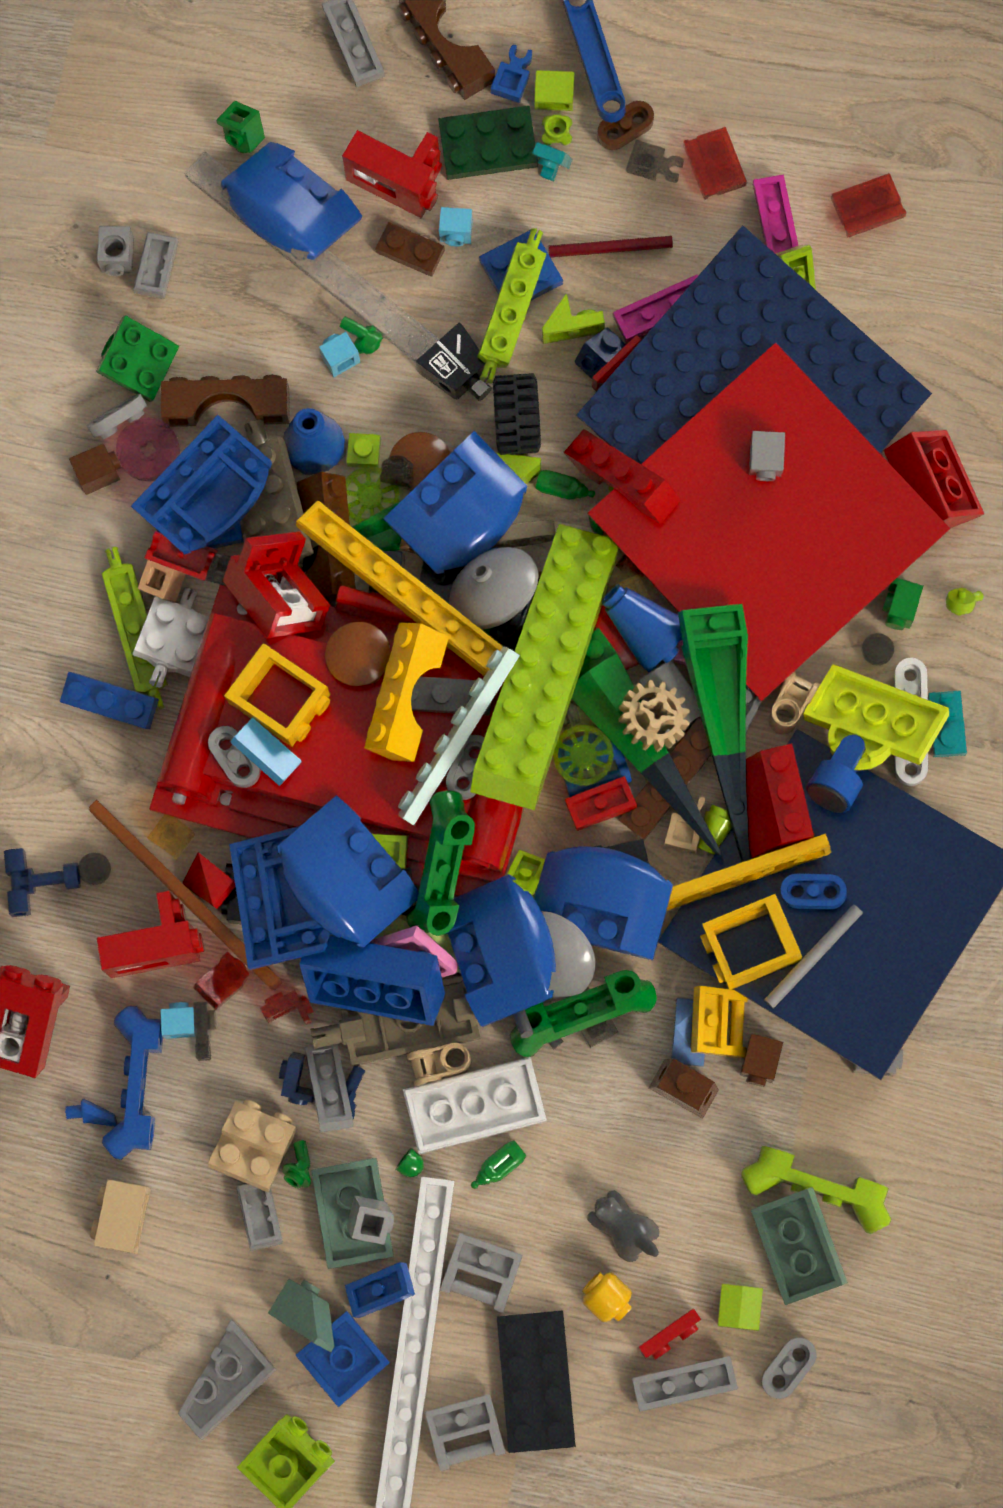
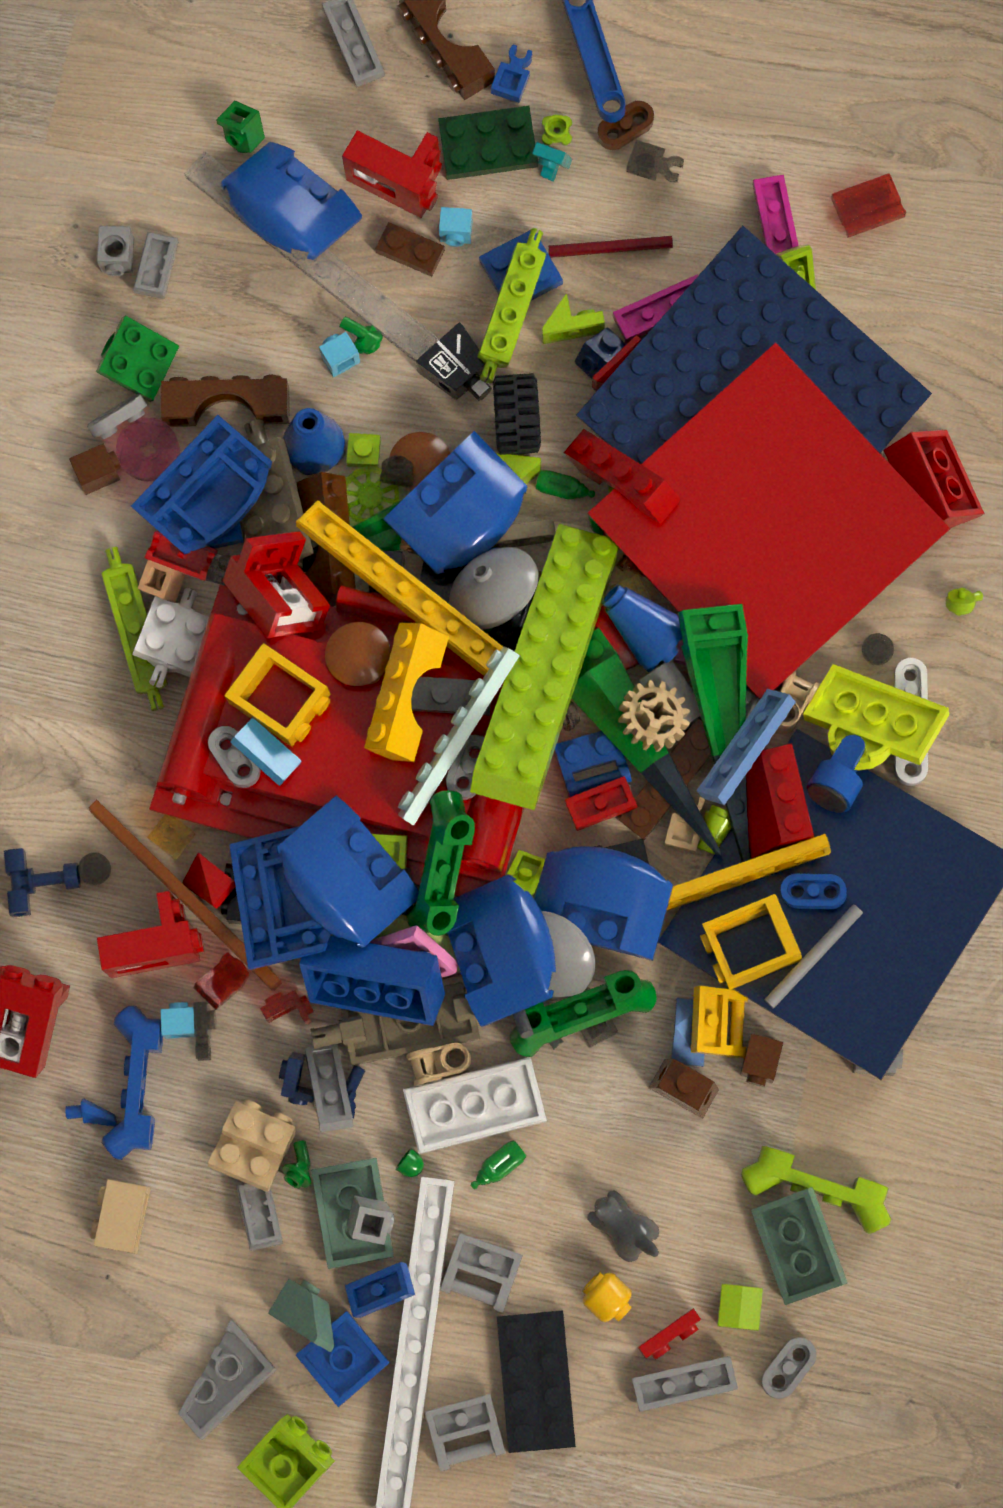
(109, 700): blue plate -> none
(554, 90): lime piece -> none
(583, 755): clear neon green wheel -> none
(715, 163): clear red plate -> none
(746, 746): none -> medium blue plate
(766, 455): light grey brick -> none
(902, 603): green brick -> none
(951, 738): teal plate -> none

